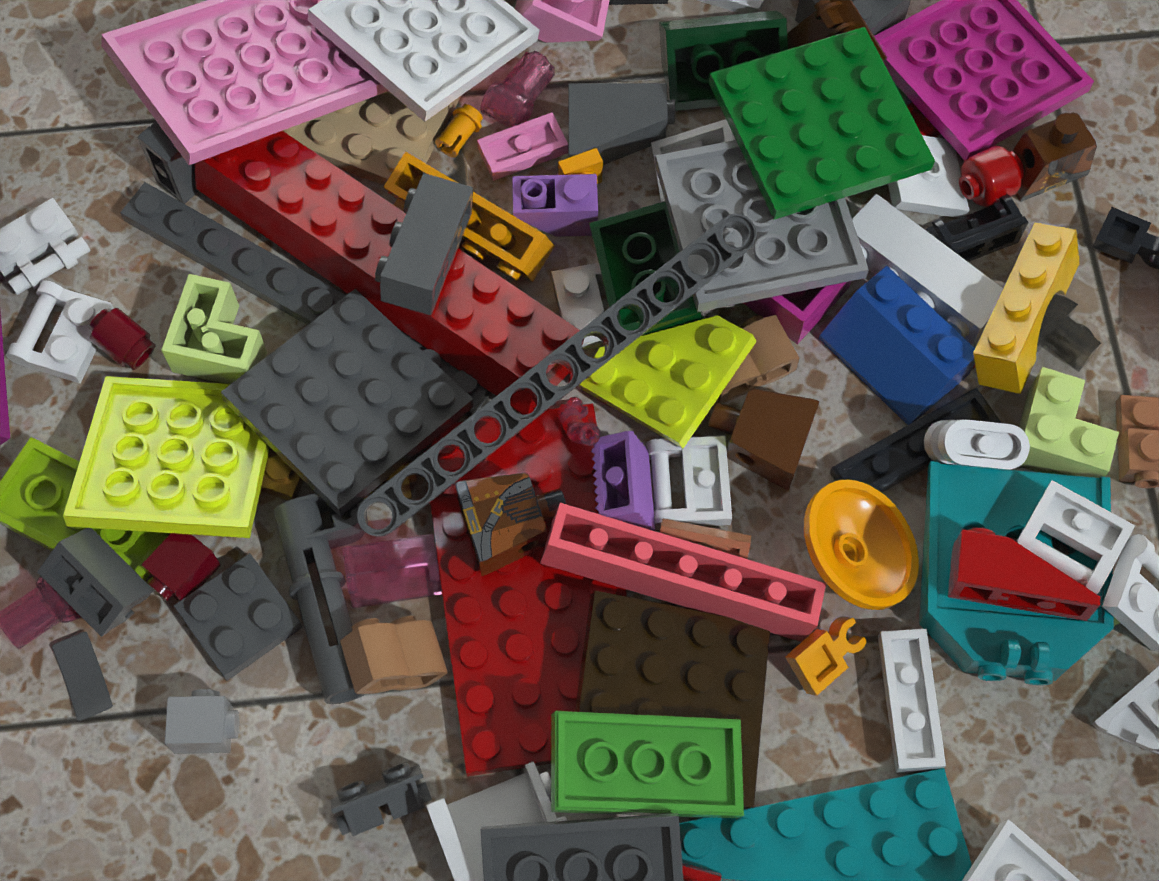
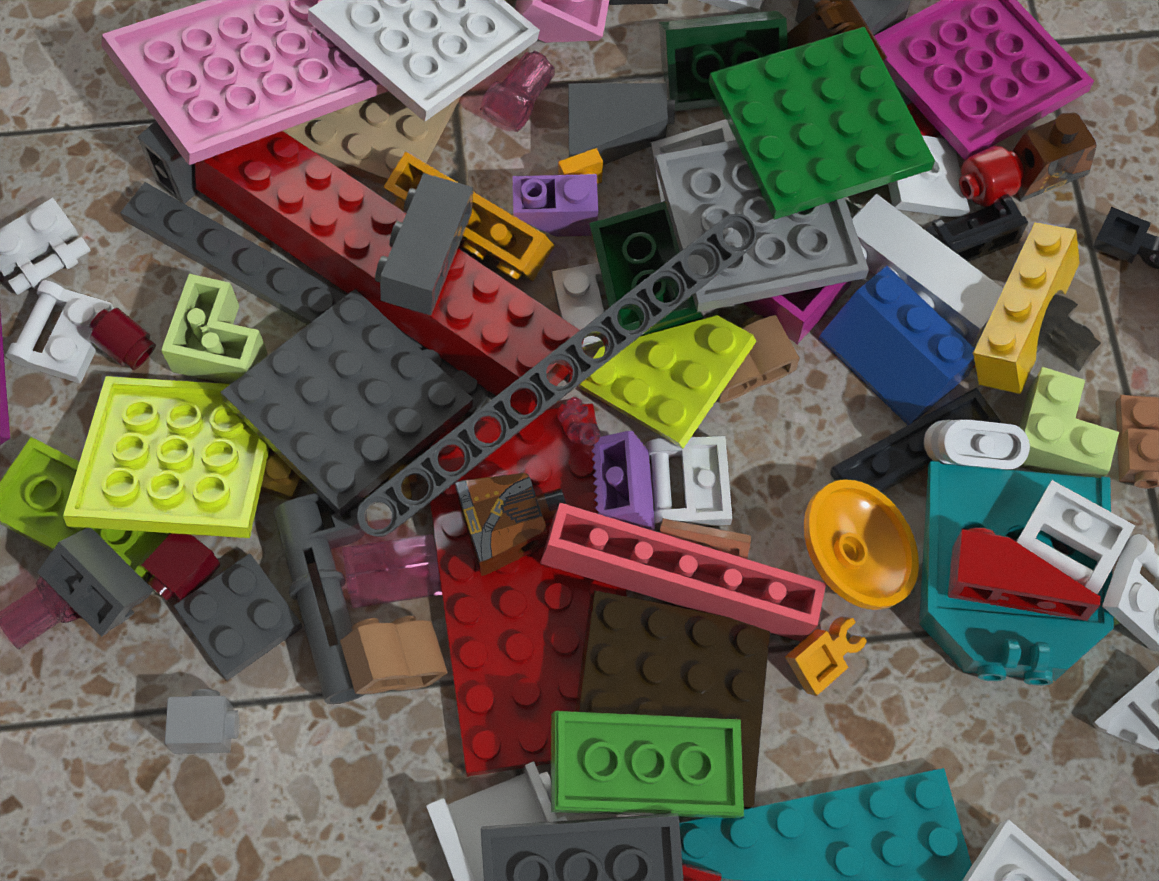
(82, 676): dark grey sticker -> none
(362, 802): dark grey hinge -> none
(464, 123): light orange pin -> none
(522, 146): bright pink plate -> none
(767, 432): reddish brown torso -> none
(911, 700): white plate -> none

